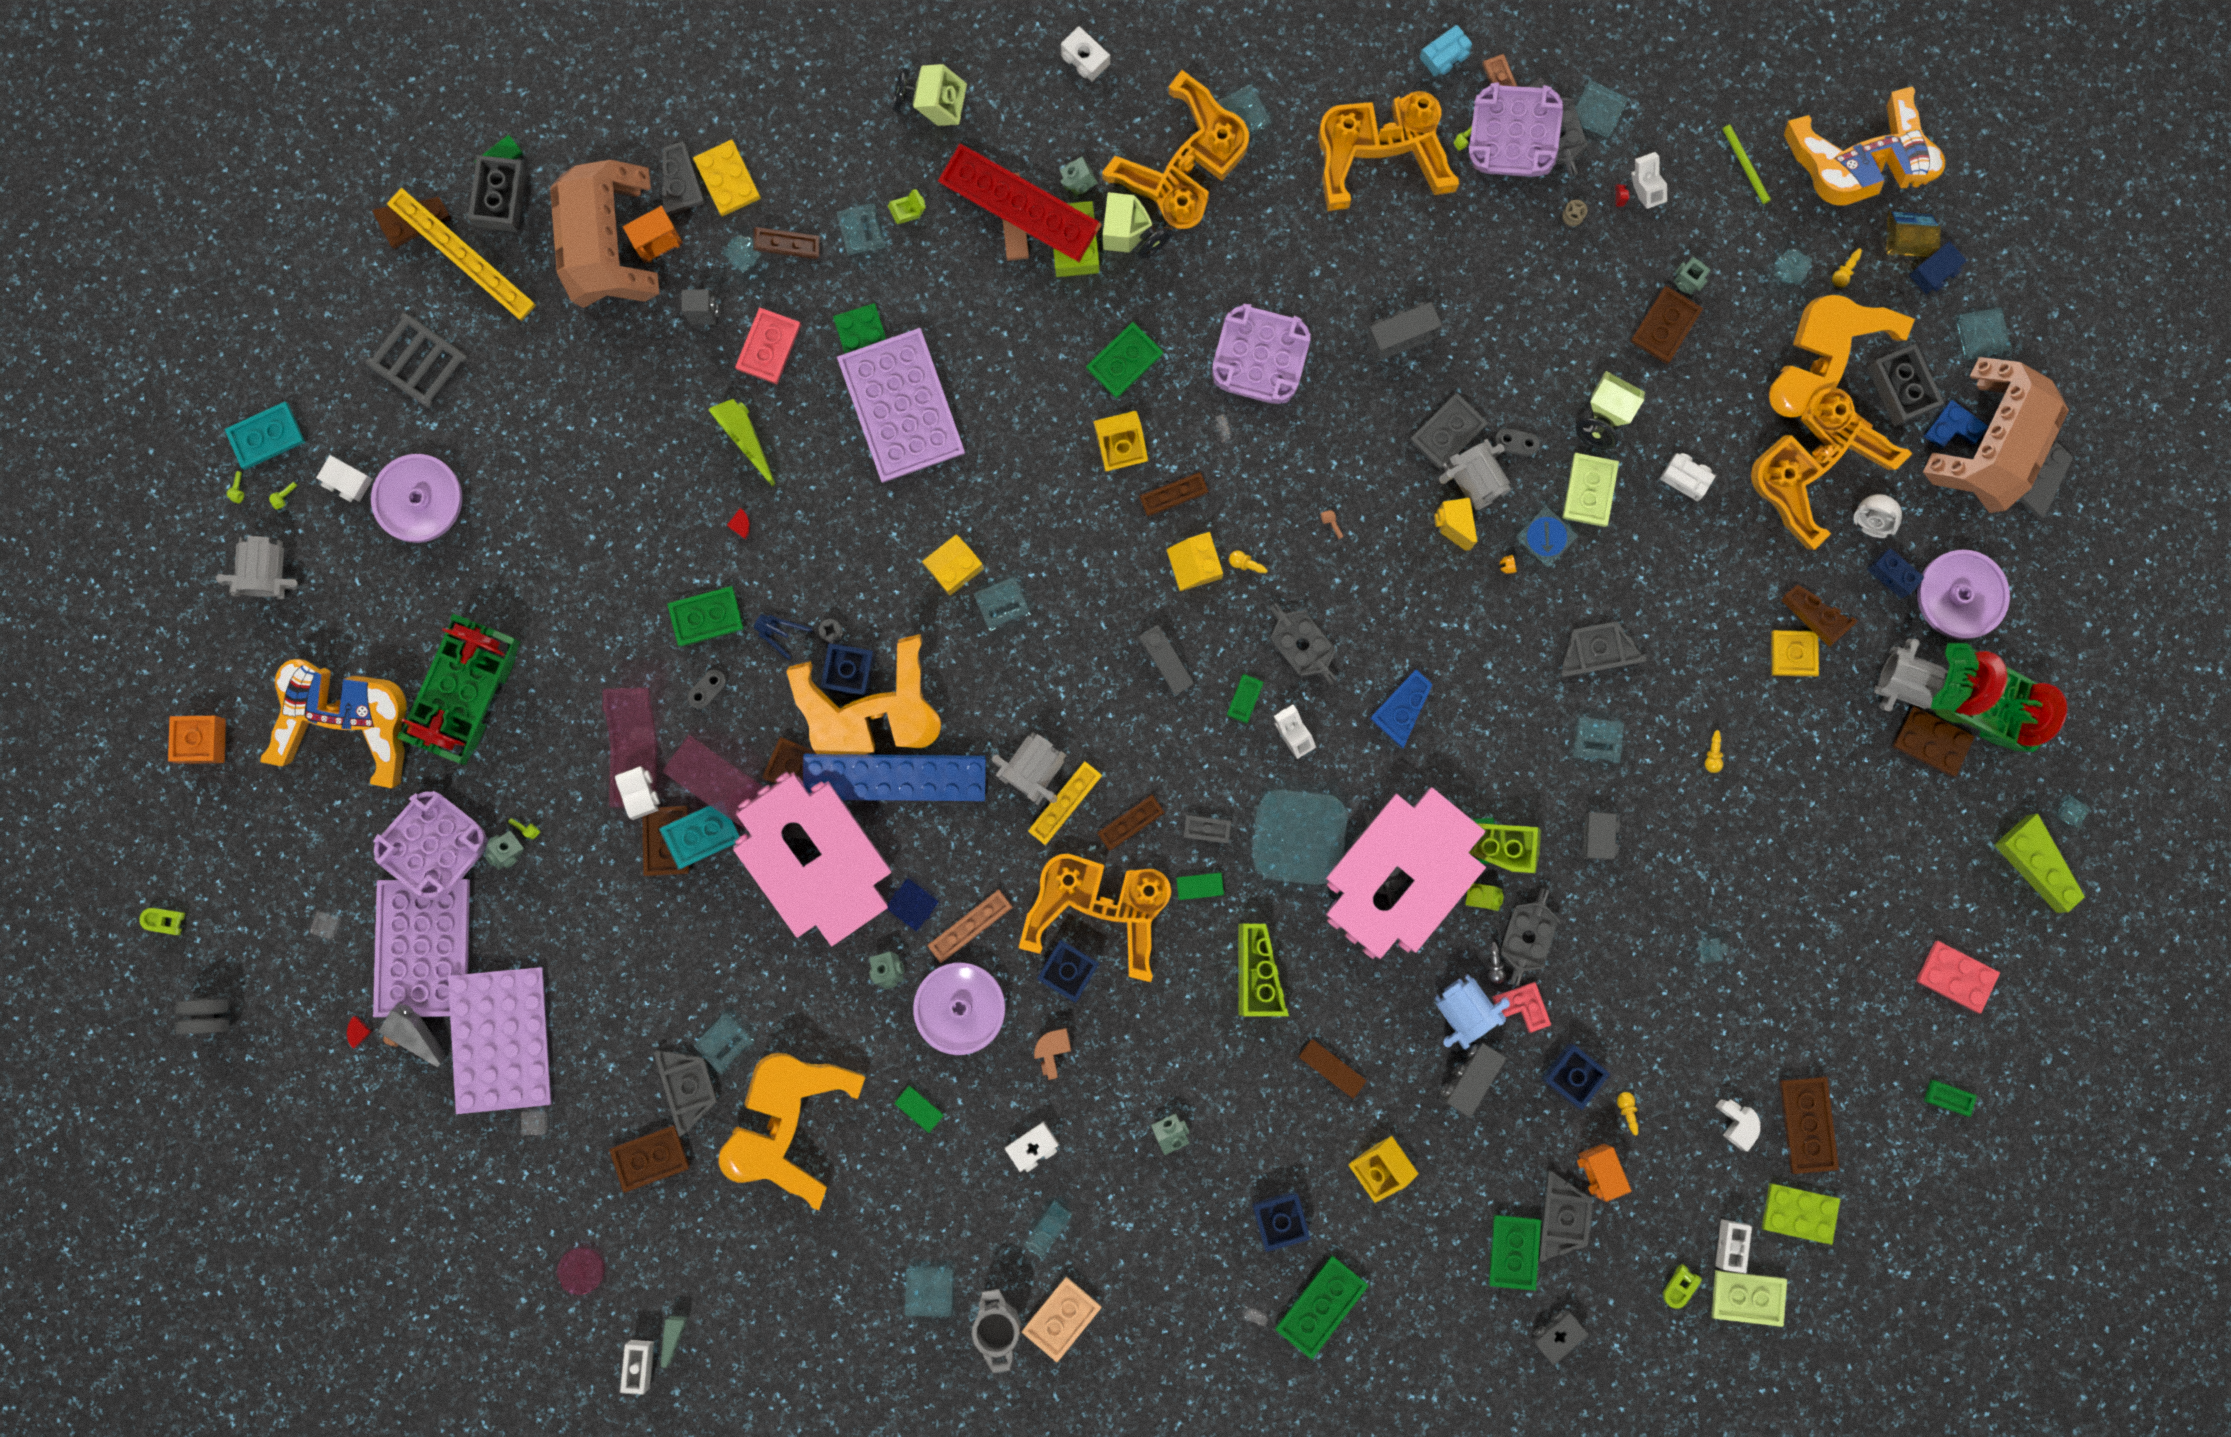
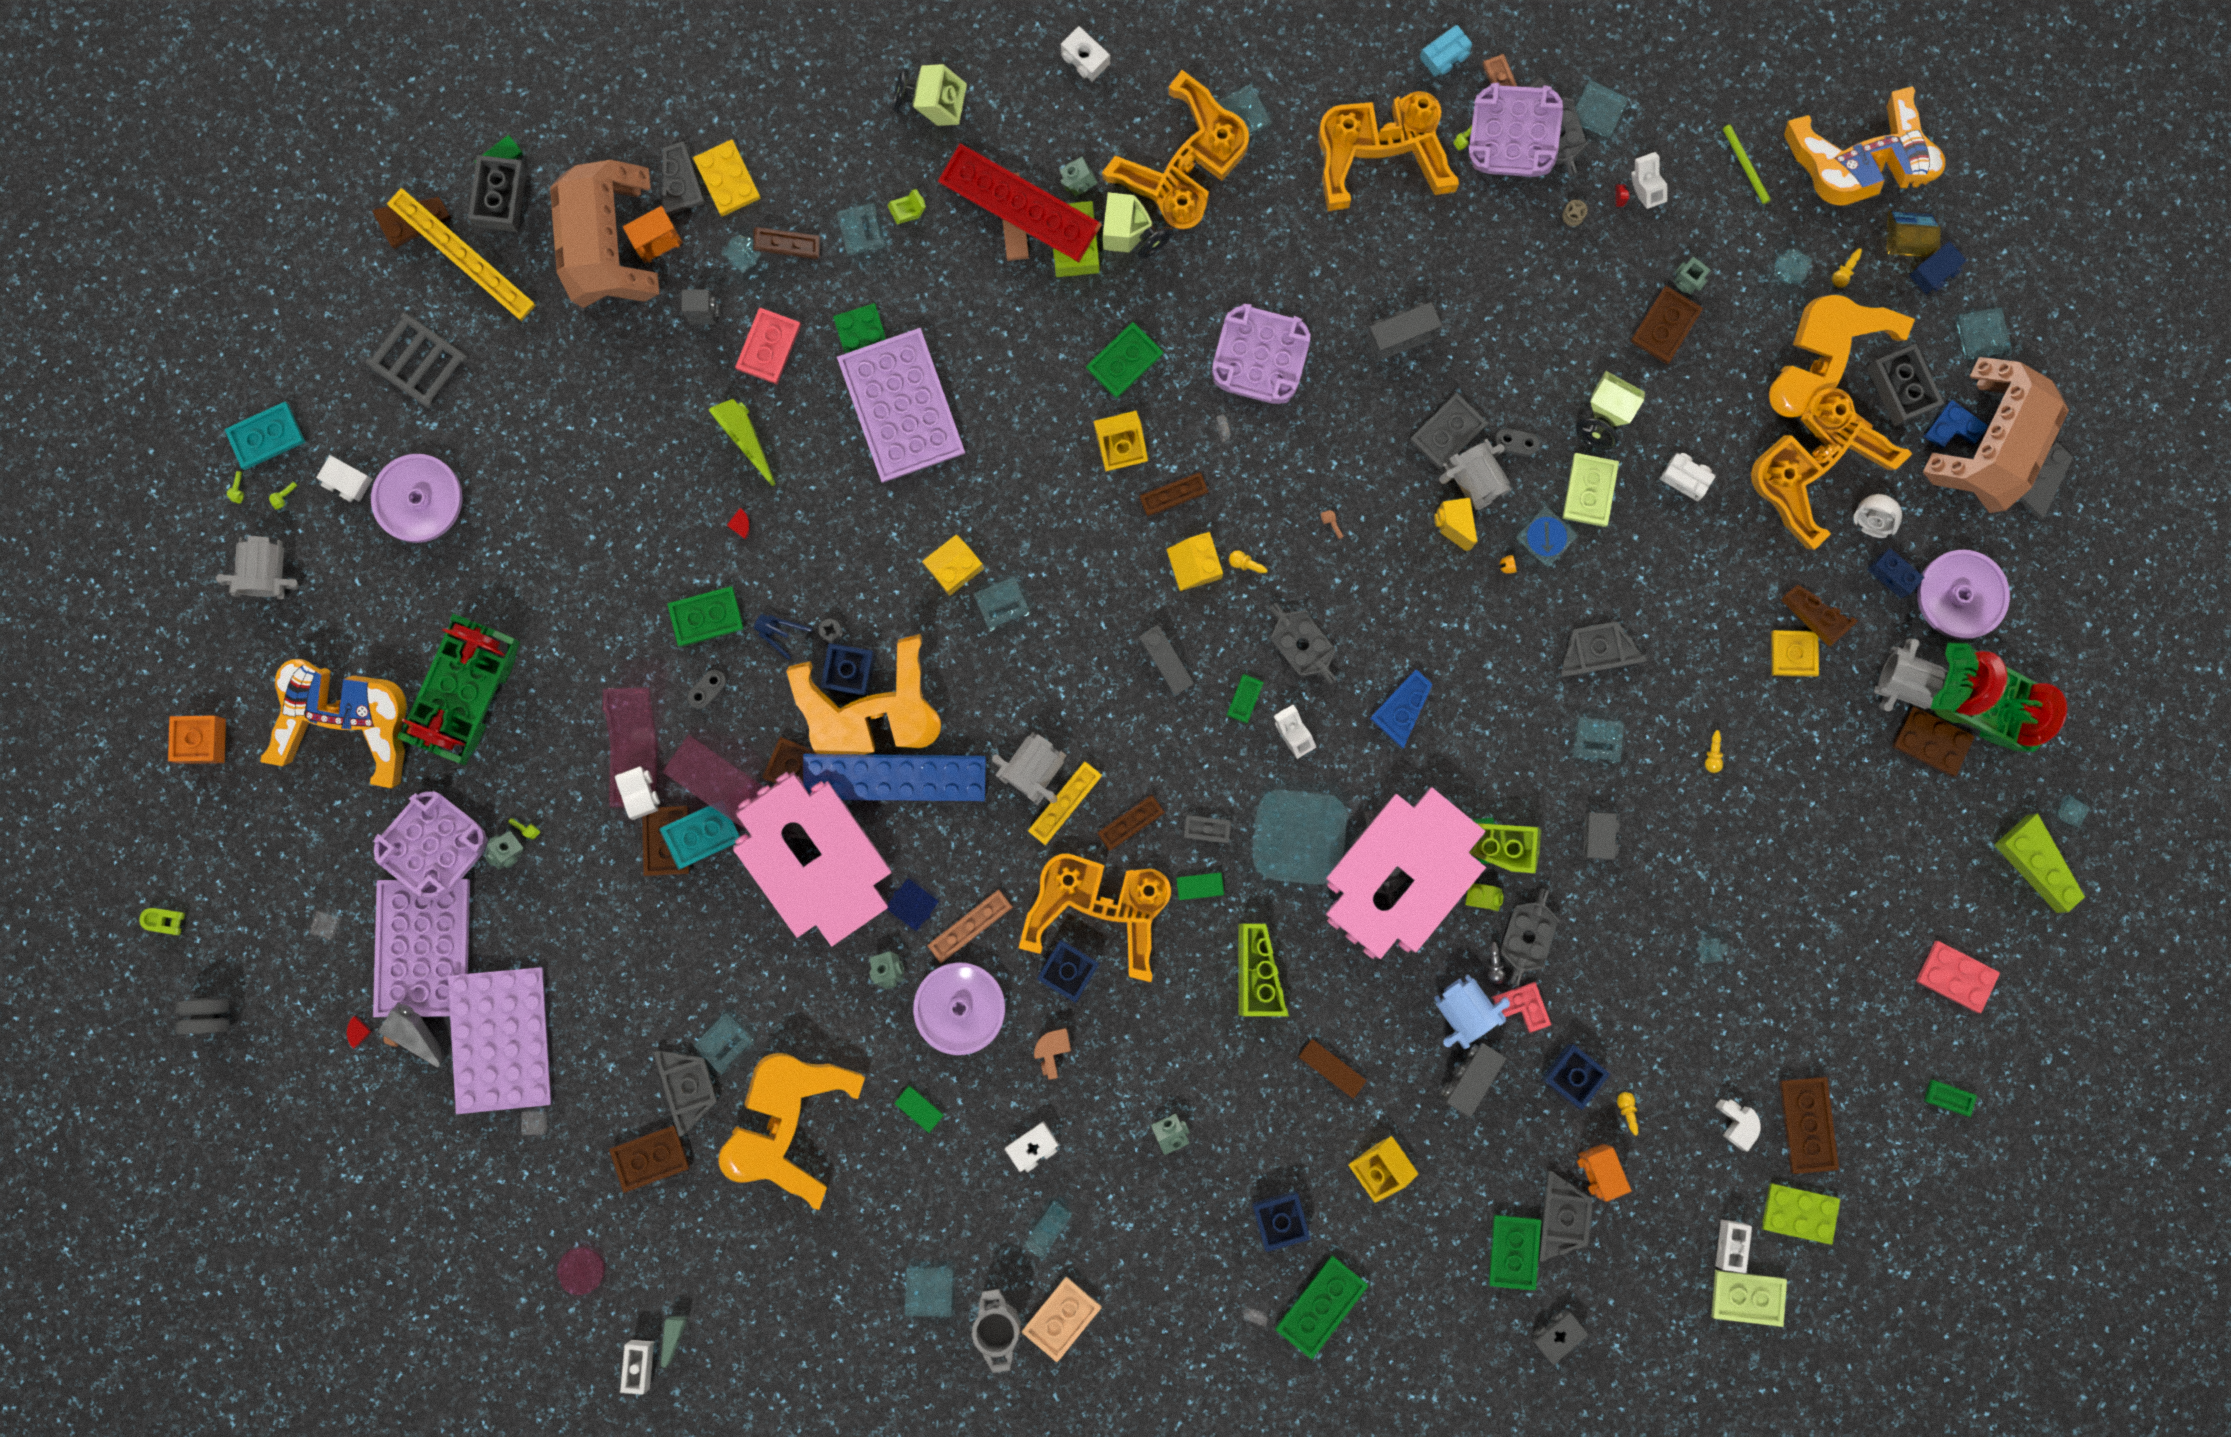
(1674, 1294): lime plate -> none

